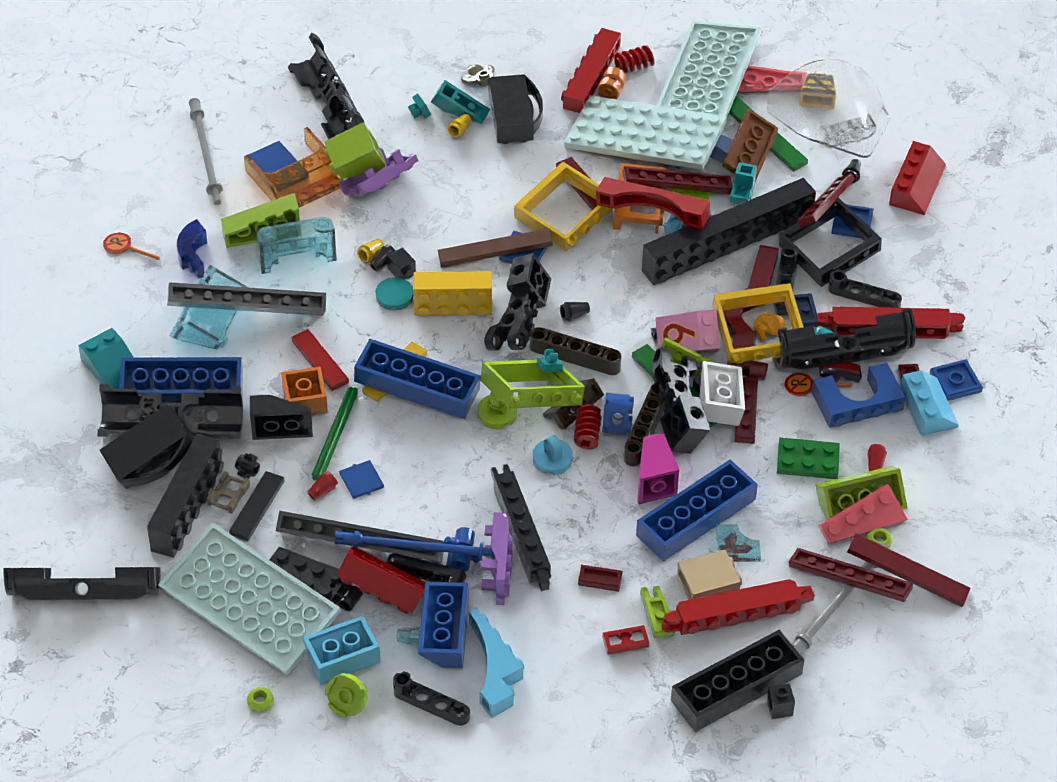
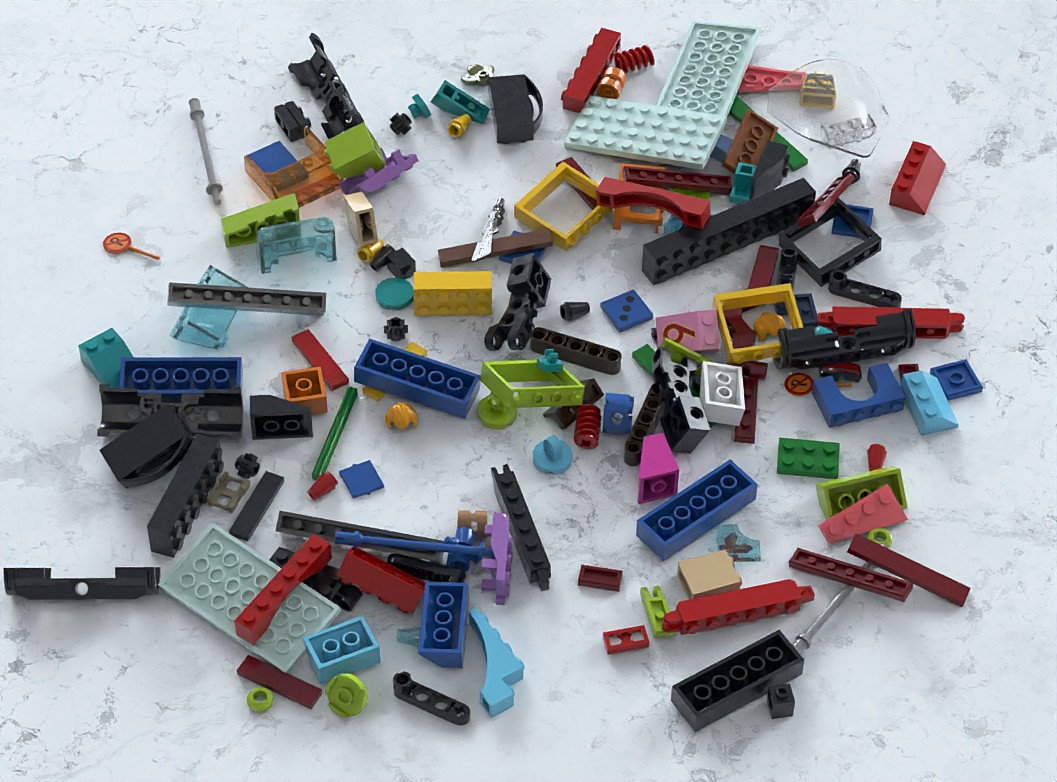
(188, 242): clear blue arch -> none
(259, 613): none -> red arch
(279, 682): none -> dark red tile
(291, 120): none -> black brick
(361, 218): none -> tan brick
(395, 329): none -> black gear
(400, 123): none -> black gear
(401, 415): none -> light orange hair
(465, 519): none -> medium nougat wheel
(483, 248): none -> sword
(626, 310): none -> blue tile
(770, 169): none -> black slope

